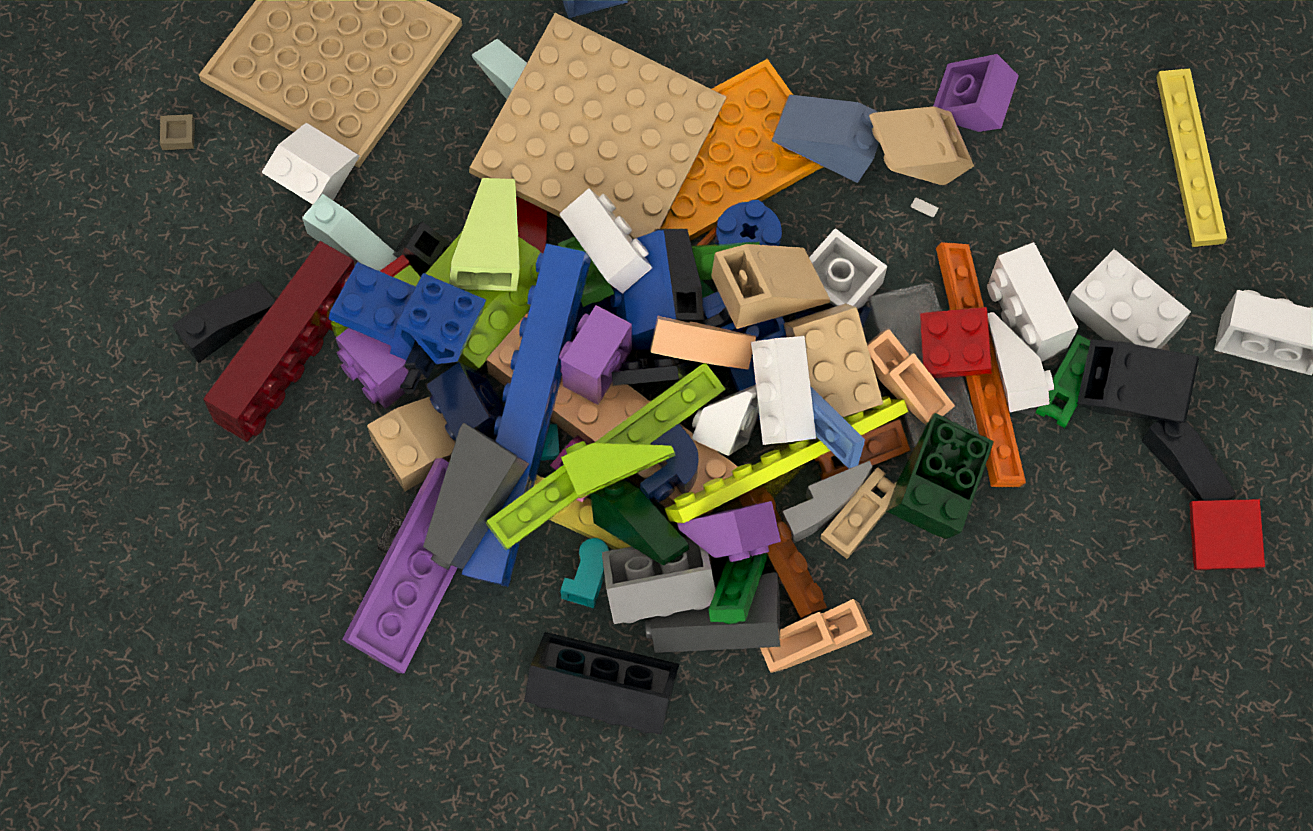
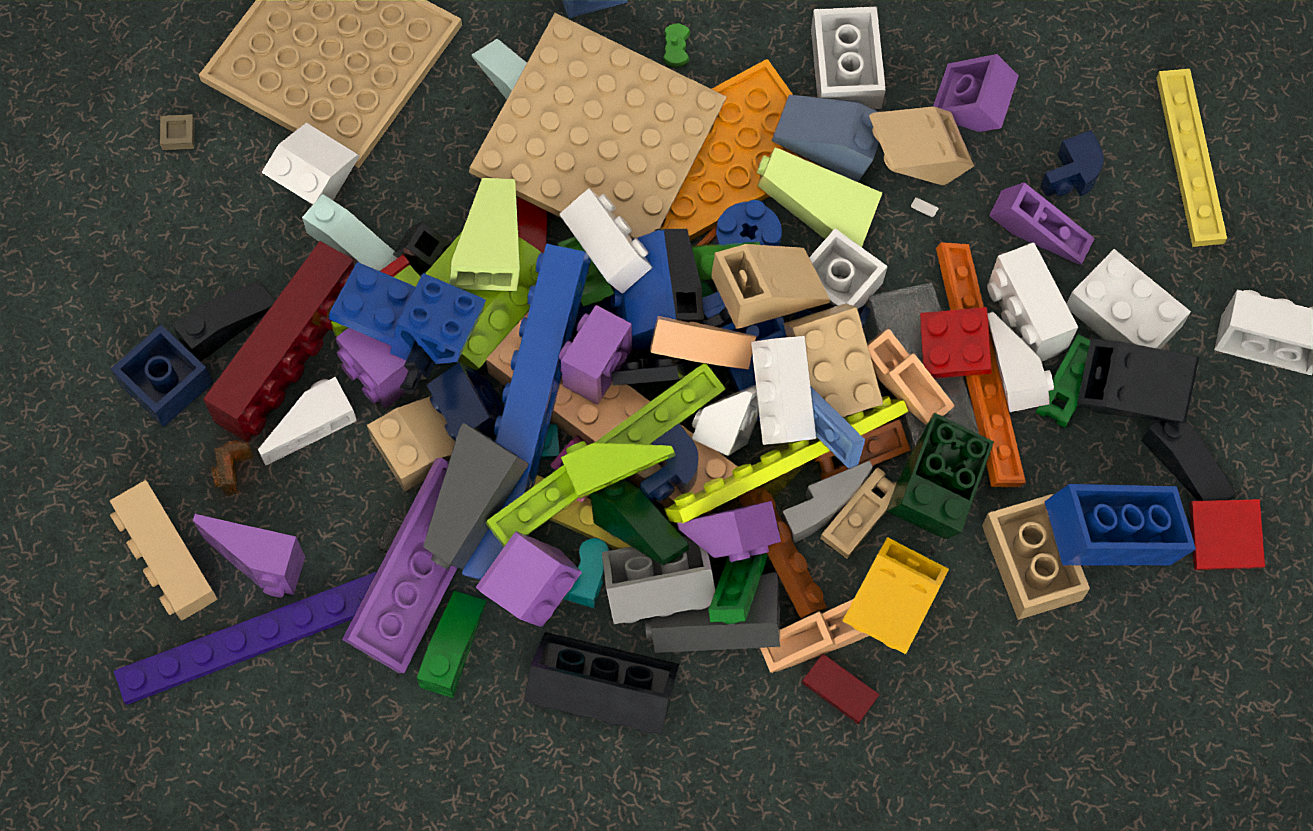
(162, 375): none -> dark blue brick
(163, 551): none -> tan brick
(224, 473): none -> clear orange bracket
(241, 641): none -> dark purple plate
(262, 555): none -> medium lavender slope
(313, 416): none -> white slope
(451, 644): none -> green slope
(529, 579): none -> medium lavender slope
(675, 45): none -> bright green piece
(819, 195): none -> yellowish green slope
(840, 688): none -> dark red tile
(848, 55): none -> white brick
(895, 595): none -> yellow slope
(1030, 559): none -> tan brick
(1038, 221): none -> medium lavender slope
(1081, 166): none -> dark blue brick
(1119, 525): none -> blue brick

